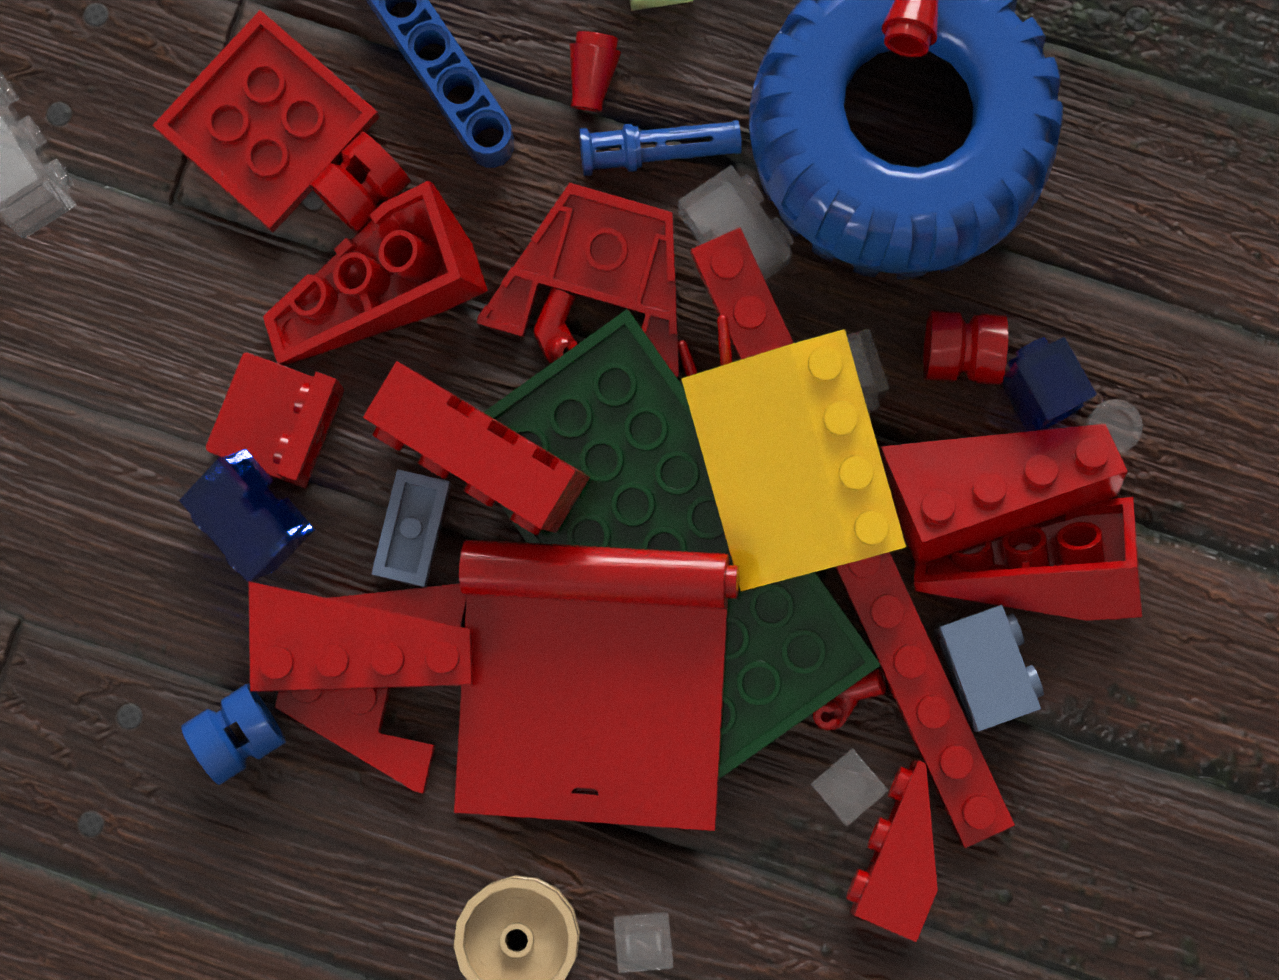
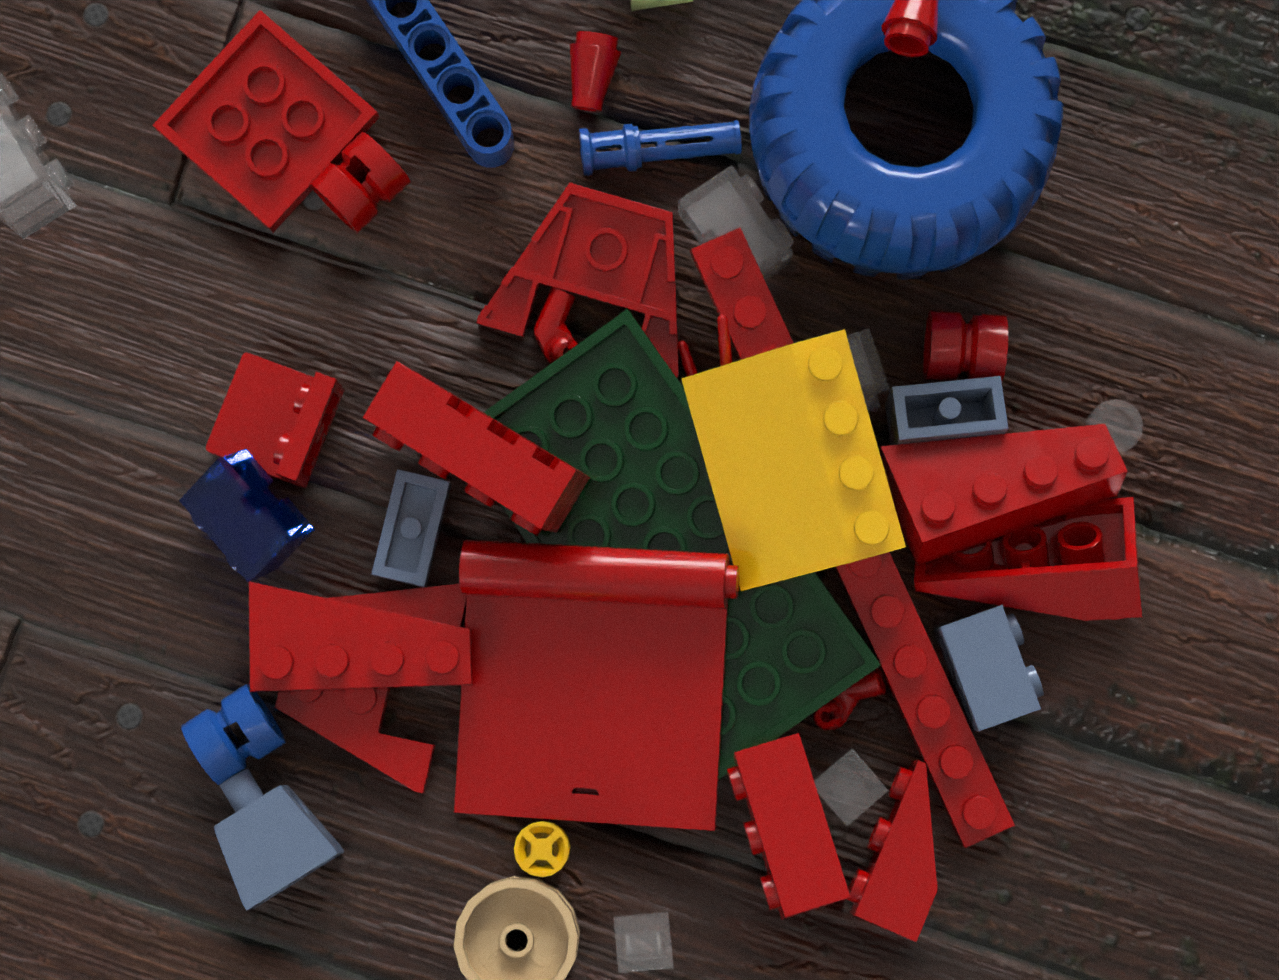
(270, 839): none -> sand blue torso
(391, 274): red wedge -> none
(529, 848): none -> yellow wheel
(788, 827): none -> red wedge
(946, 410): none -> sand blue brick
(1046, 384): clear blue brick -> none

